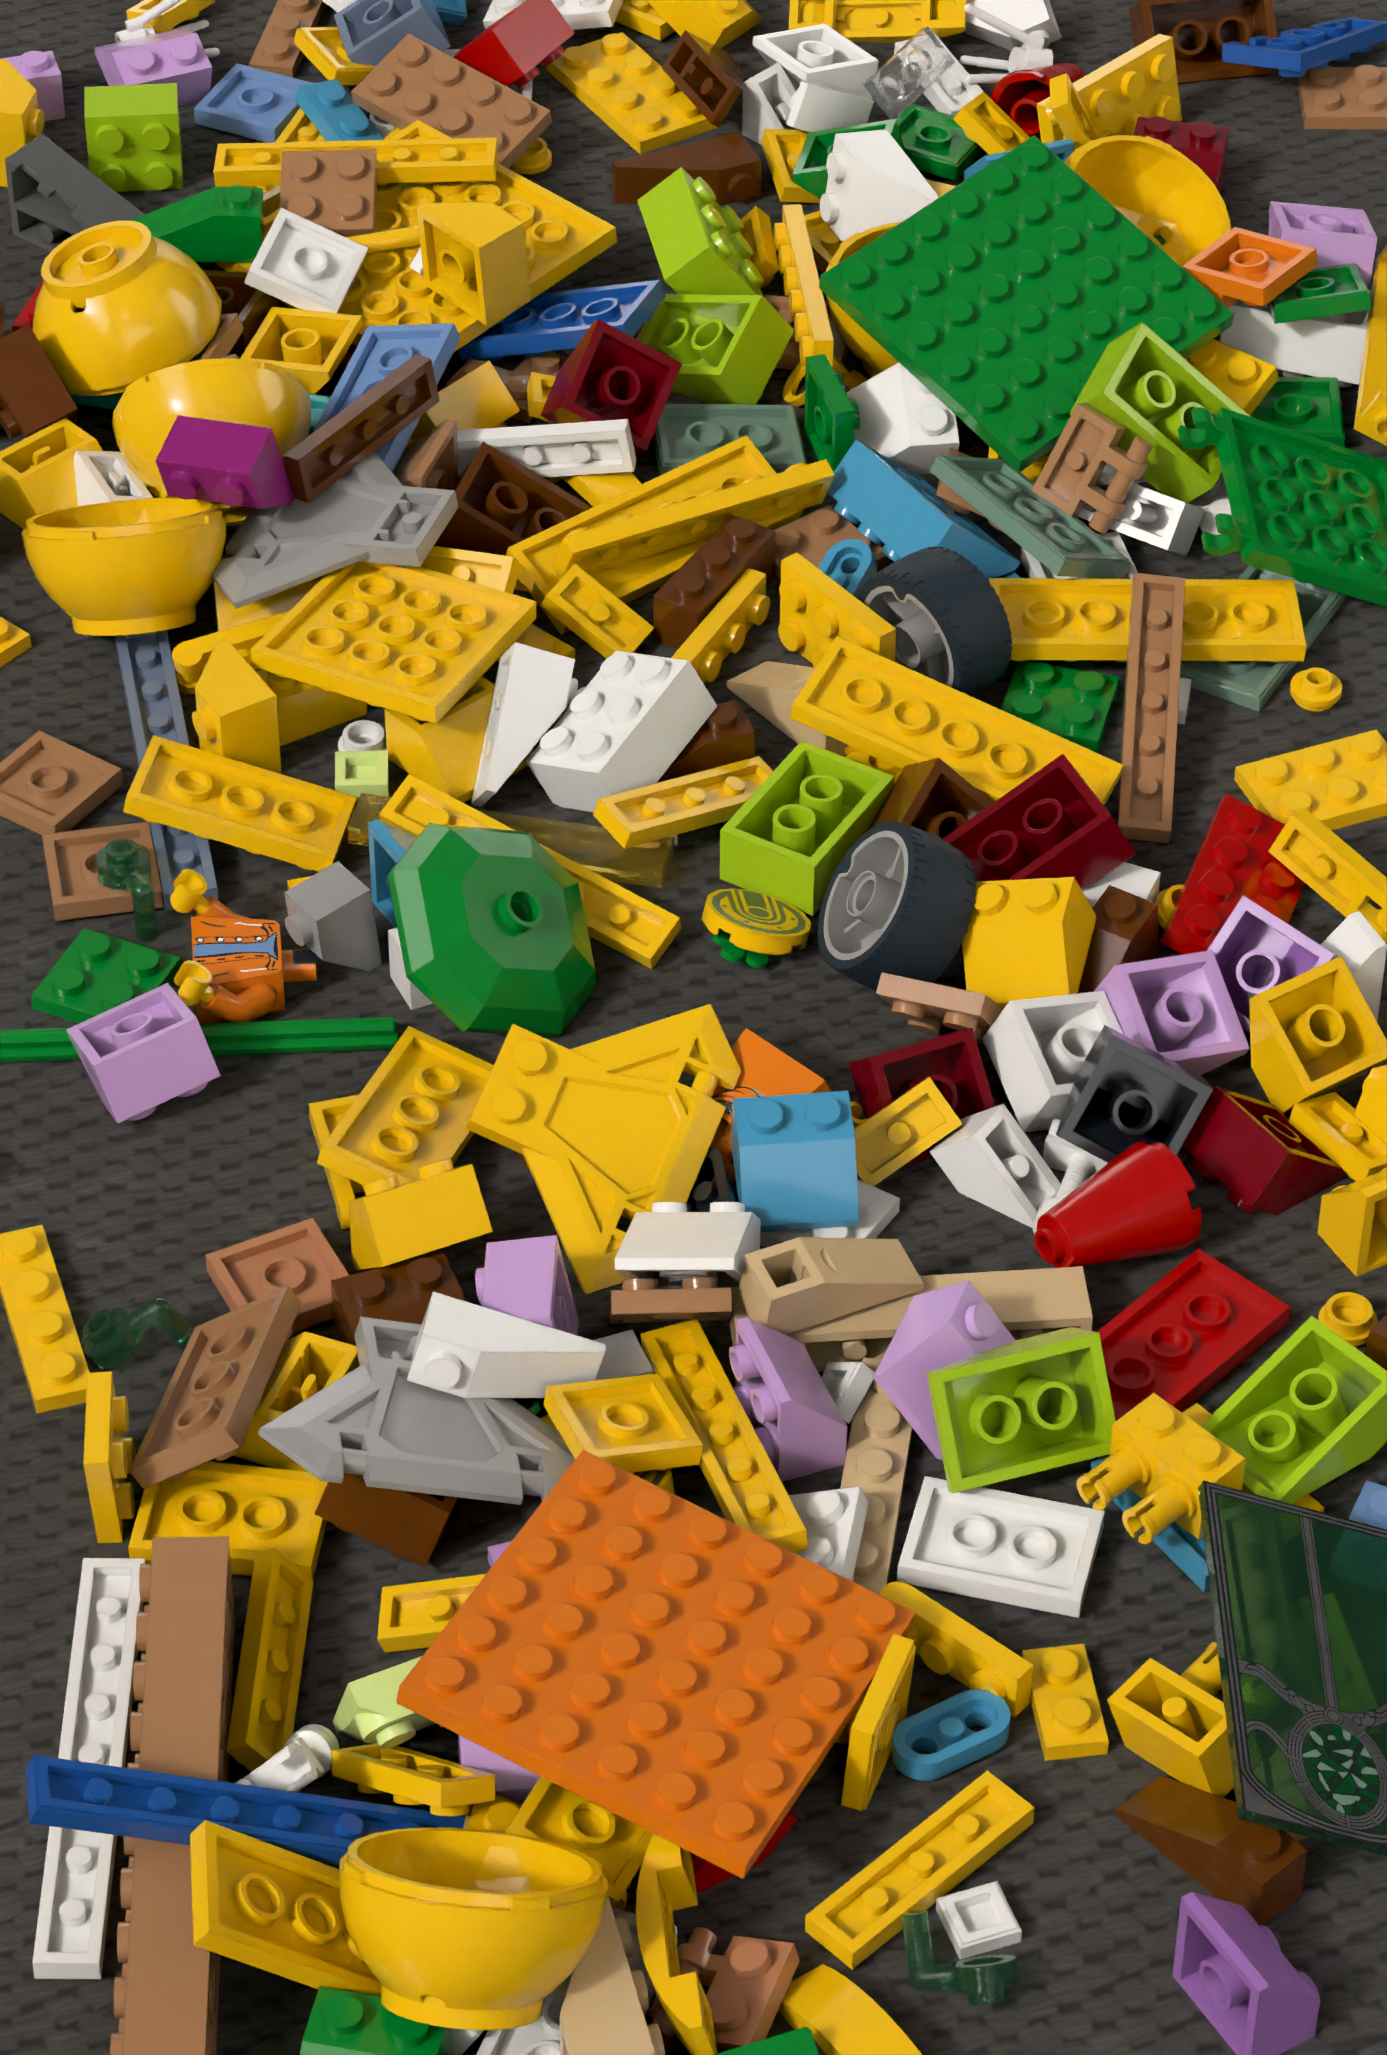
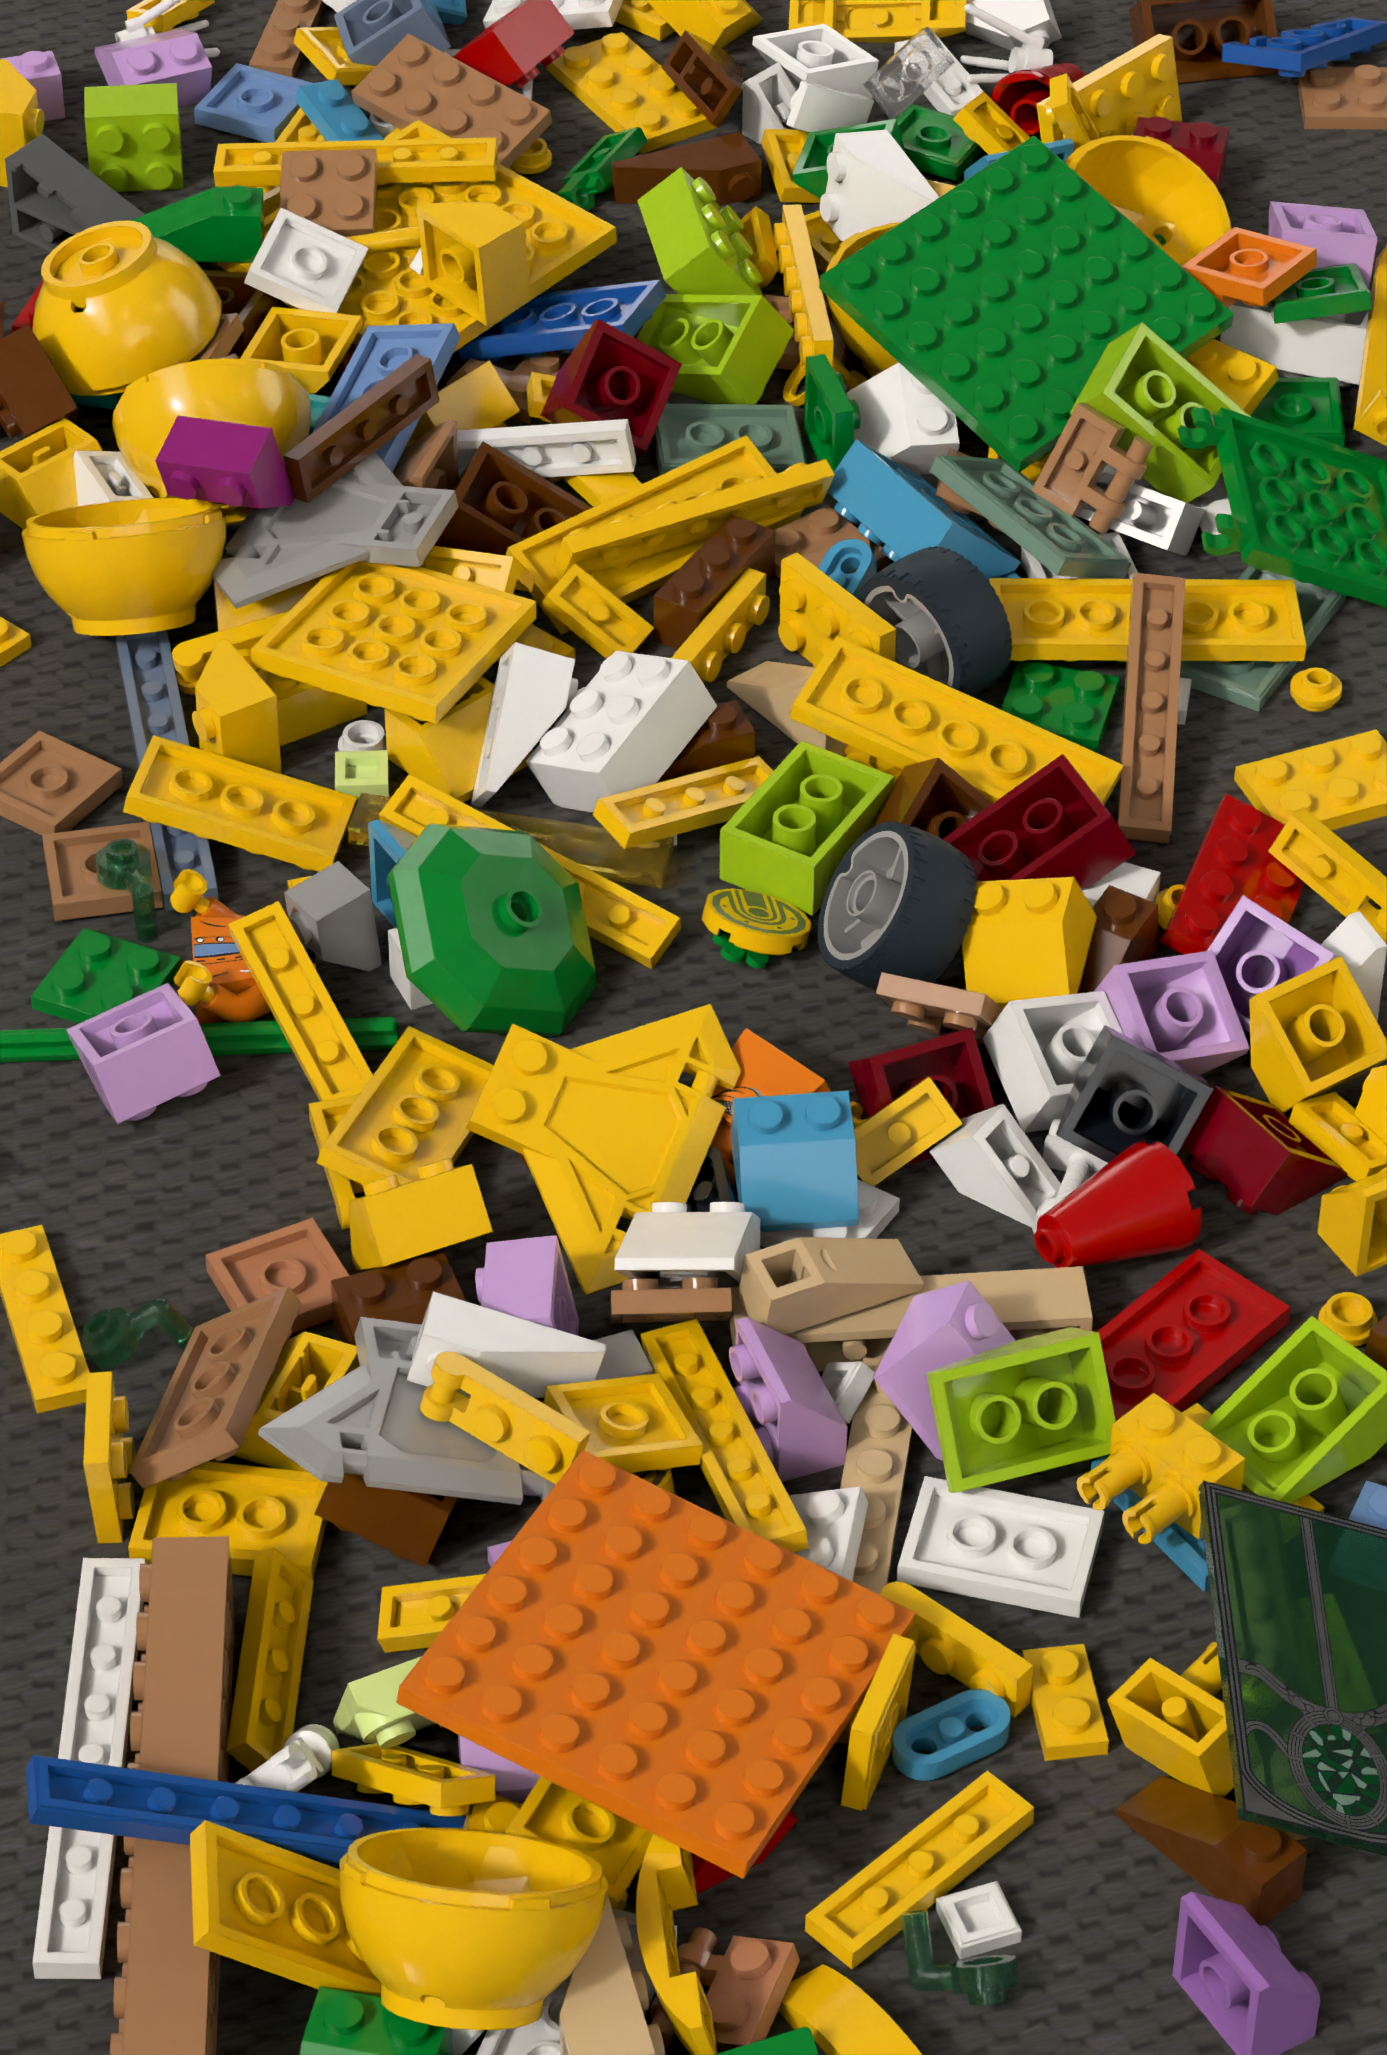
(300, 1003): none -> yellow plate
(502, 1416): none -> yellow plate
(594, 170): none -> green hinge

